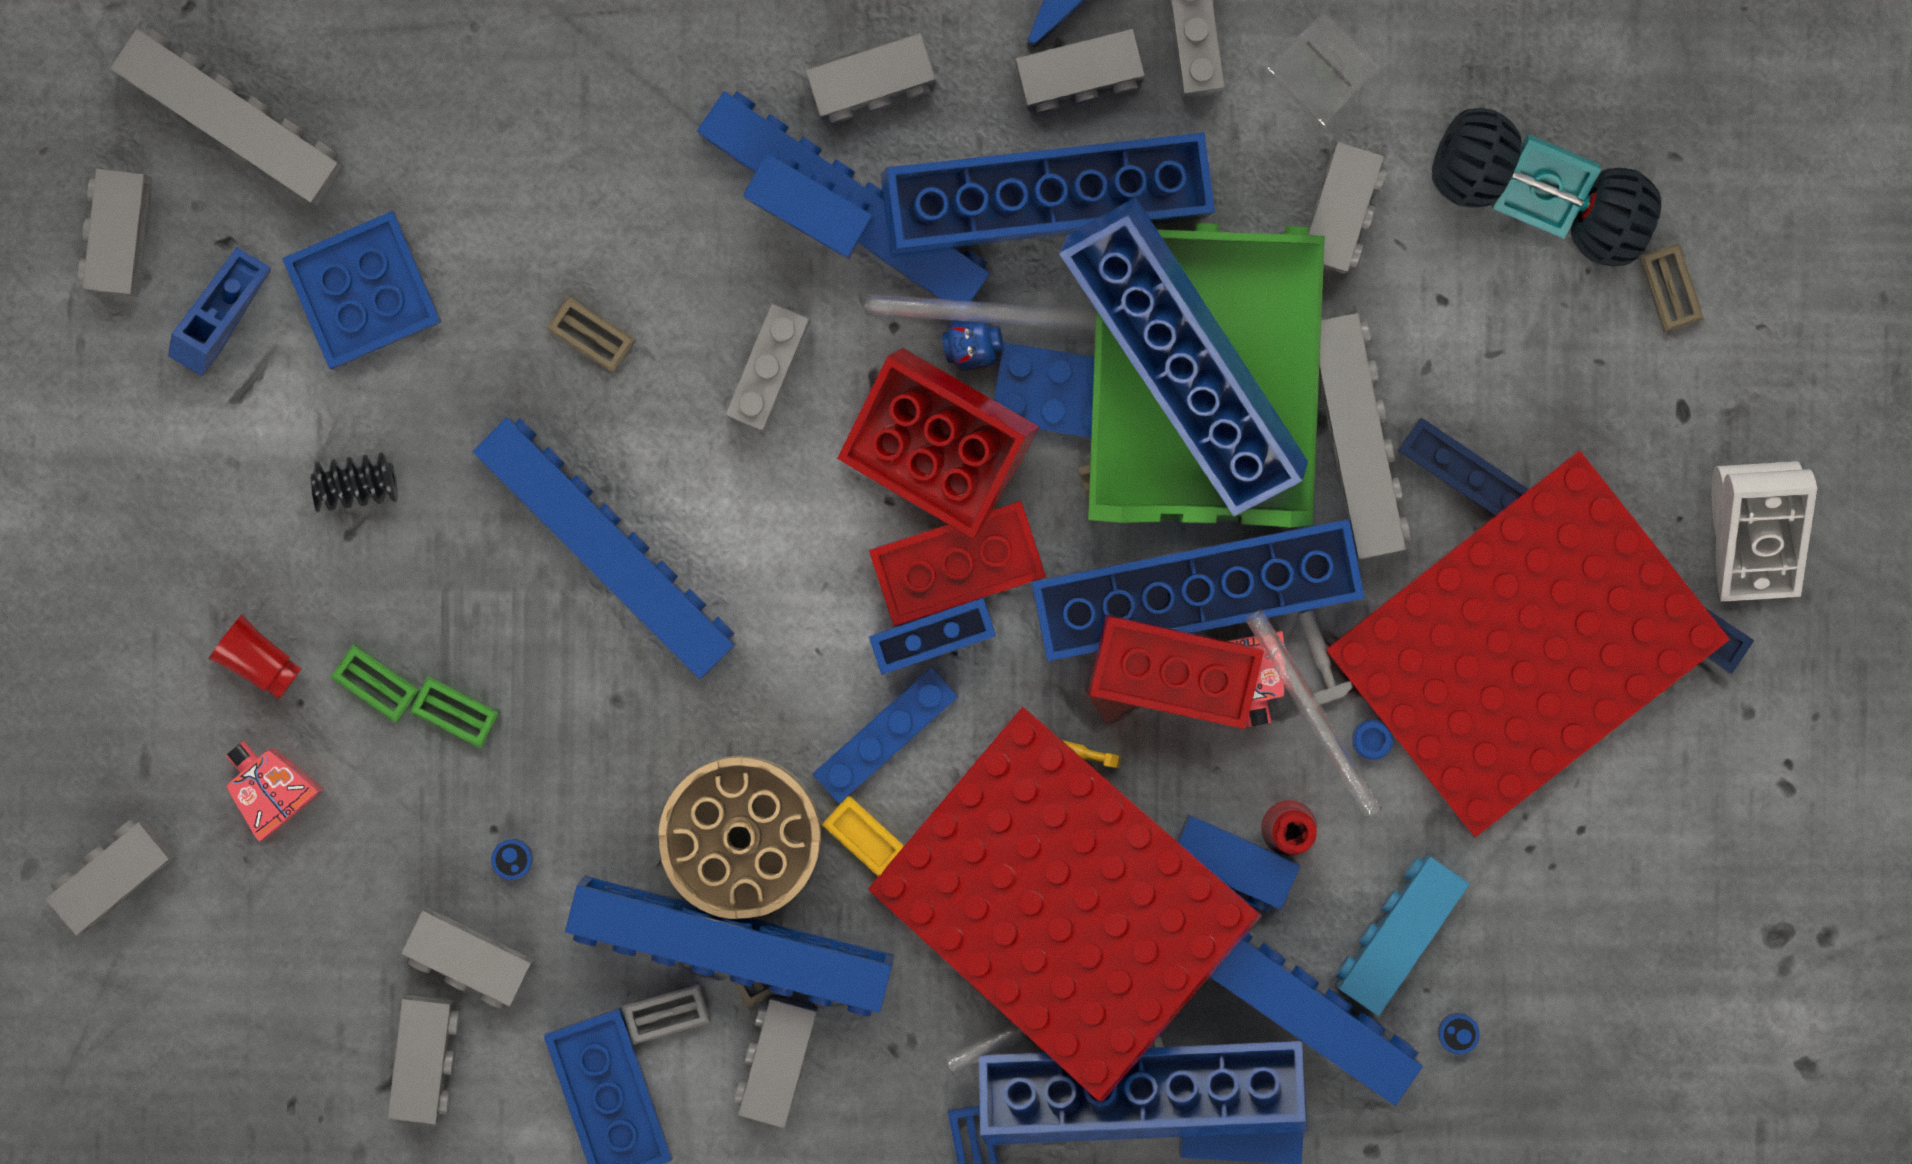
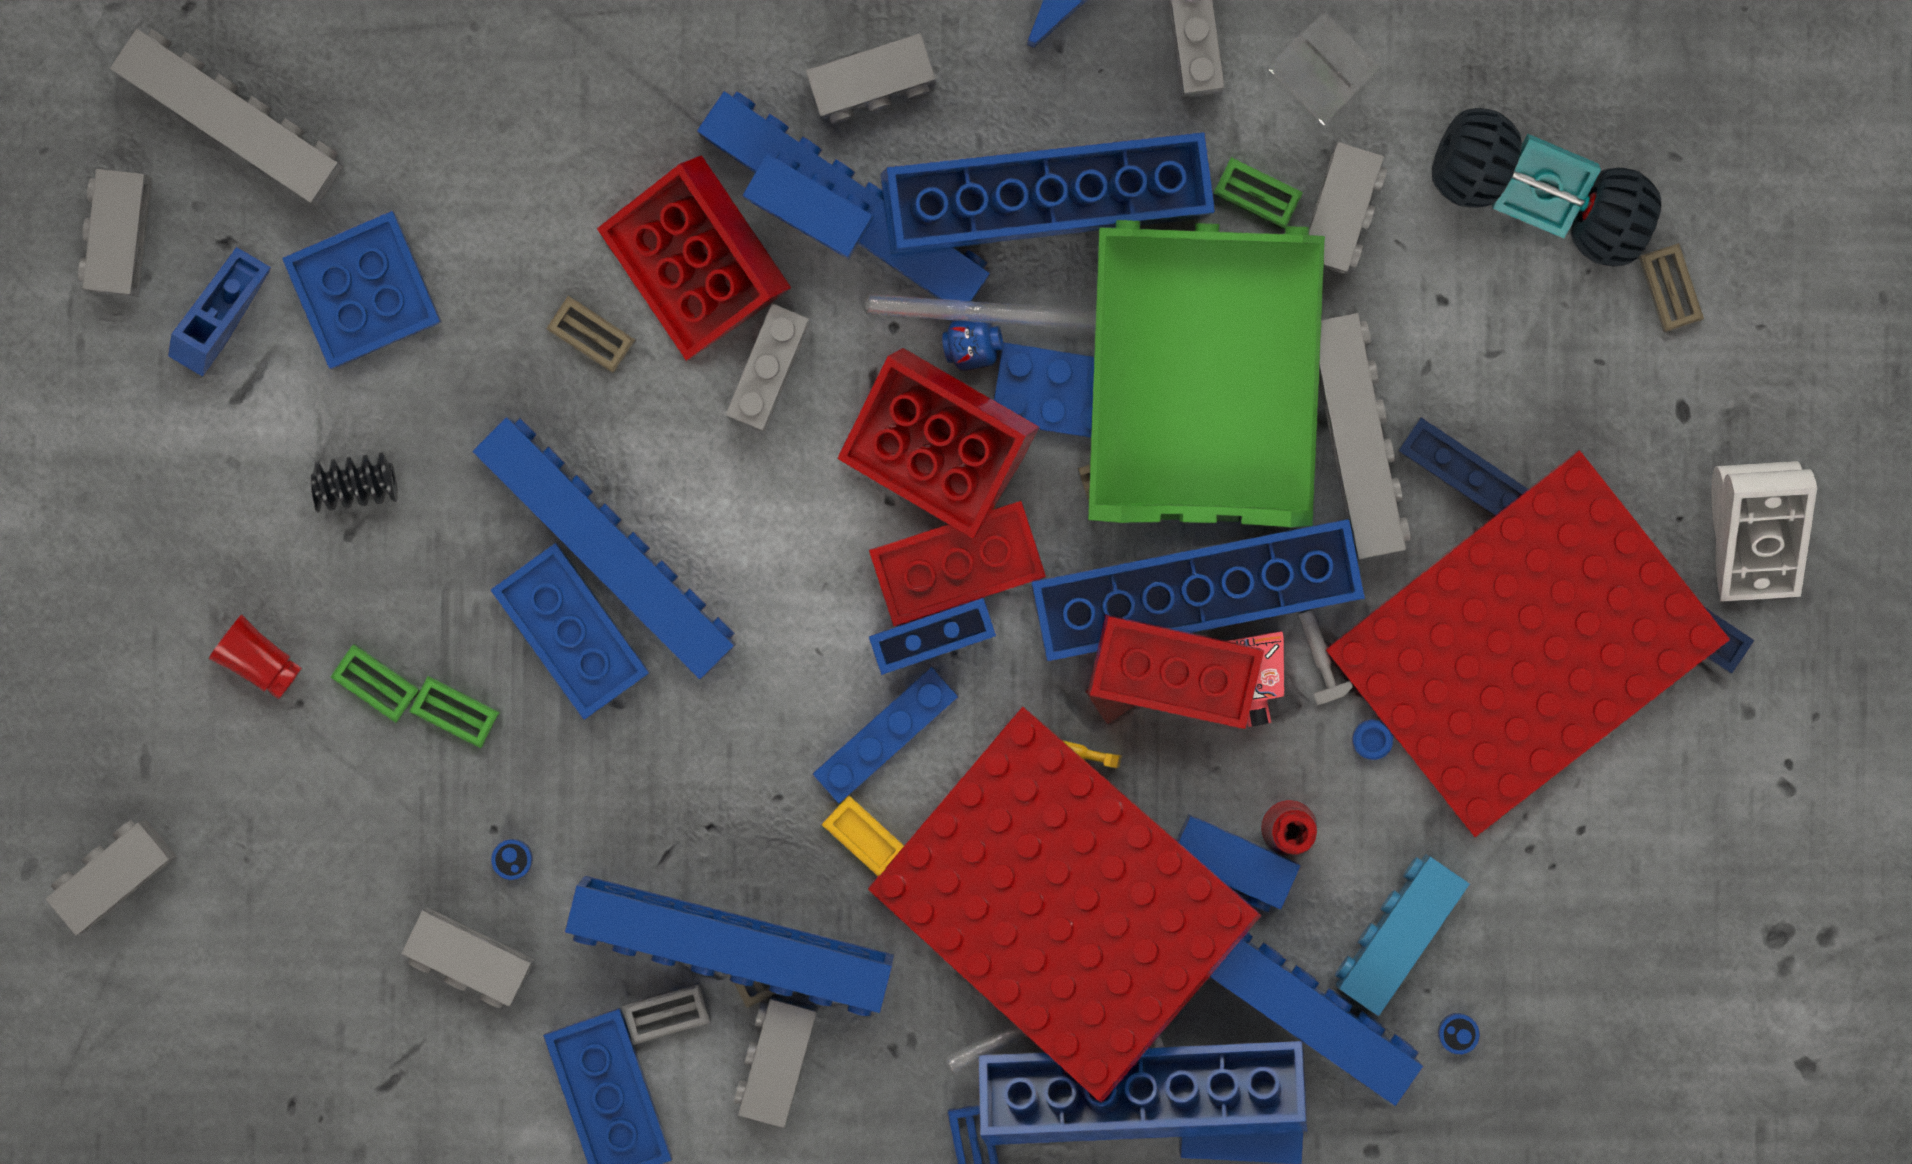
(268, 789): coral torso -> none
(423, 1059): light grey brick -> none
(570, 631): none -> blue plate
(693, 257): none -> red slope
(747, 795): tan brick -> none
(1080, 71): light grey brick -> none
(1184, 357): blue brick -> none
(1288, 209): none -> bright green tile
(1313, 713): clear piece -> none

